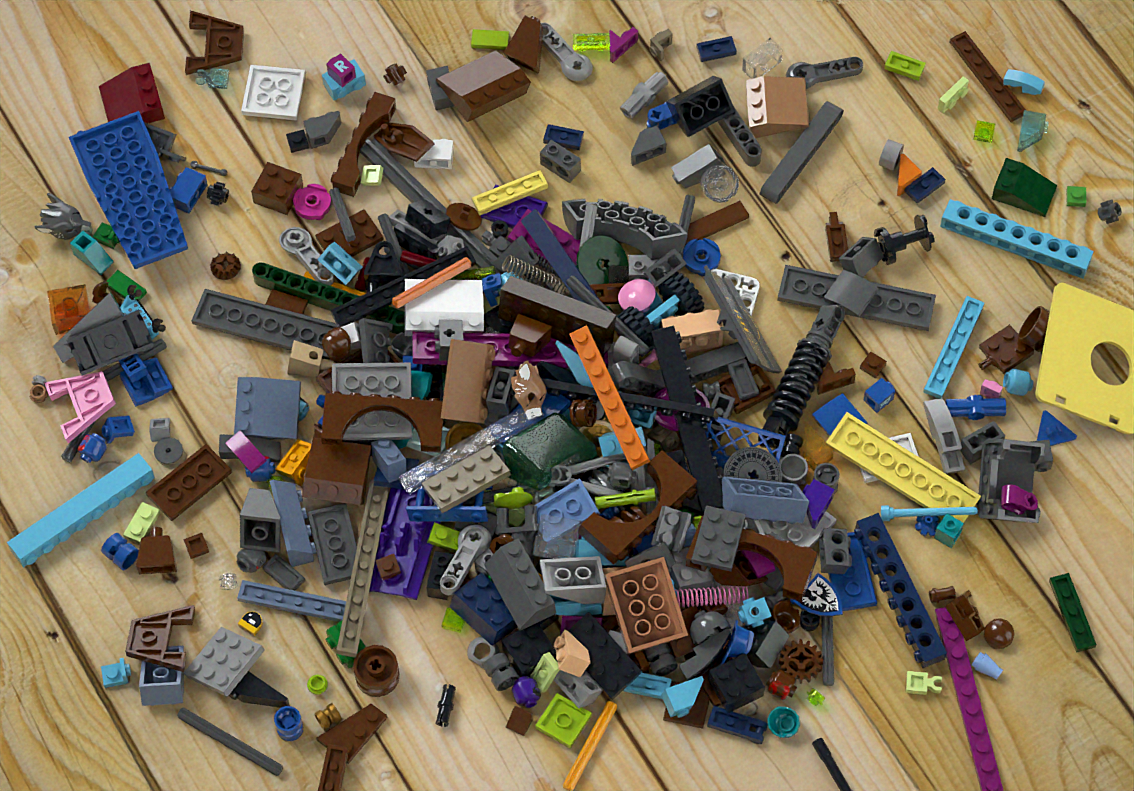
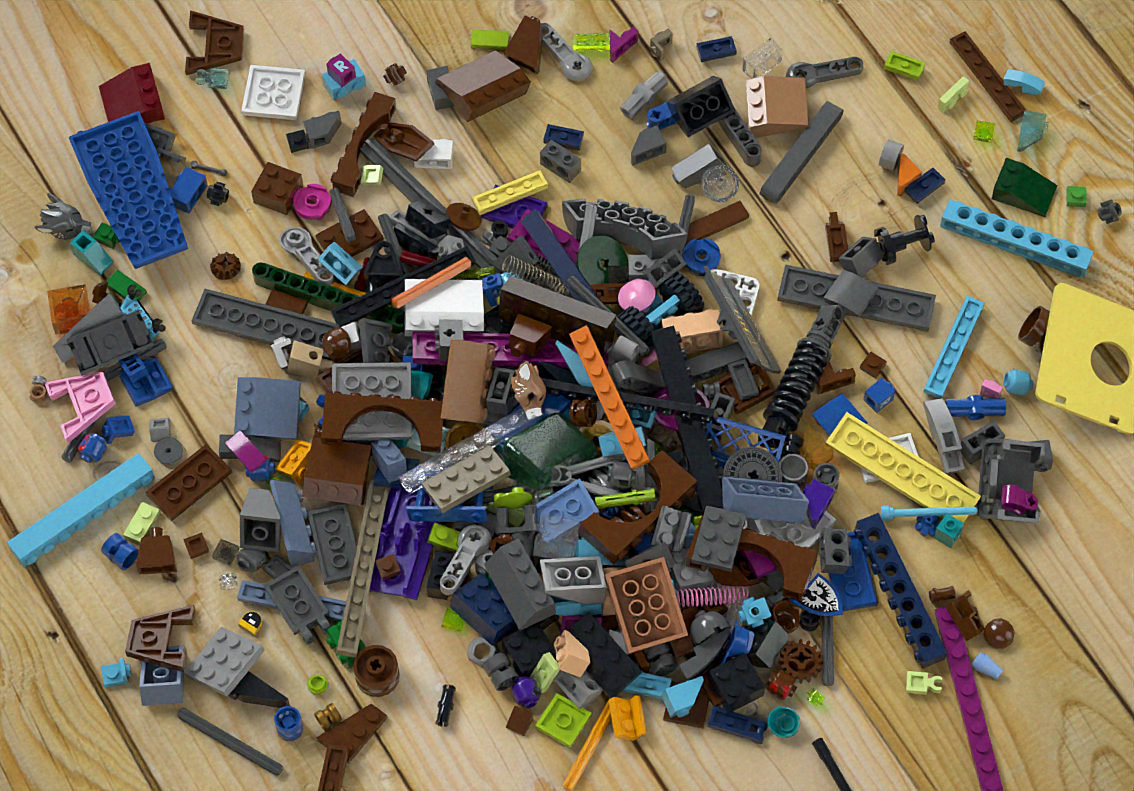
(225, 552): none -> clear smoke plate
(281, 355): none -> white bracket
(298, 603): none -> dark grey tile
(627, 718): none -> light orange bracket
(1004, 350): reddish brown plate -> none
(1054, 430): blue piece -> none
(1072, 612): dark green plate -> none

